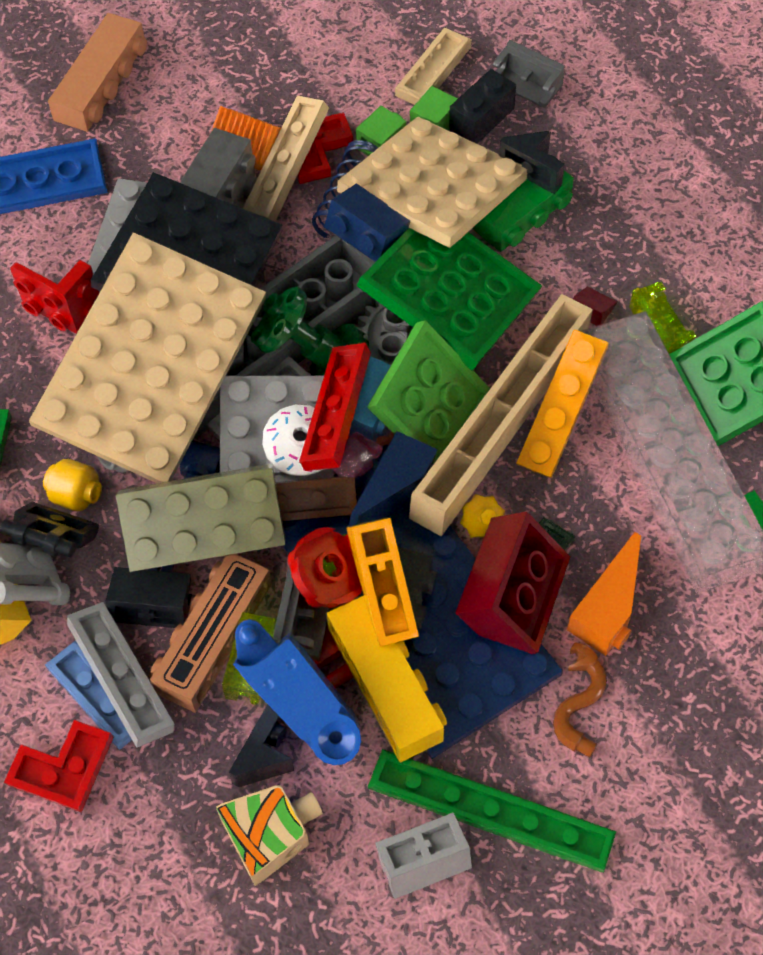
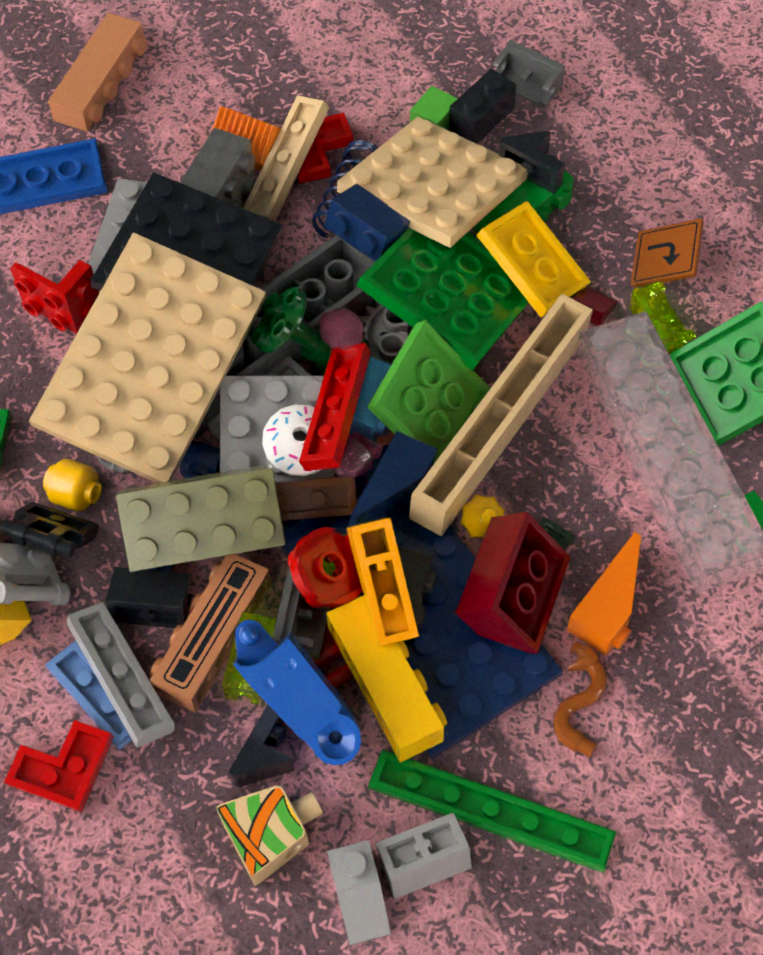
(341, 328): none -> clear pink piece
(359, 892): none -> light grey slope
(379, 127): bright green brick -> none
(433, 65): tan plate -> none
(533, 257): none -> yellow plate
(562, 403): light orange plate -> none
(667, 253): none -> dark orange piece

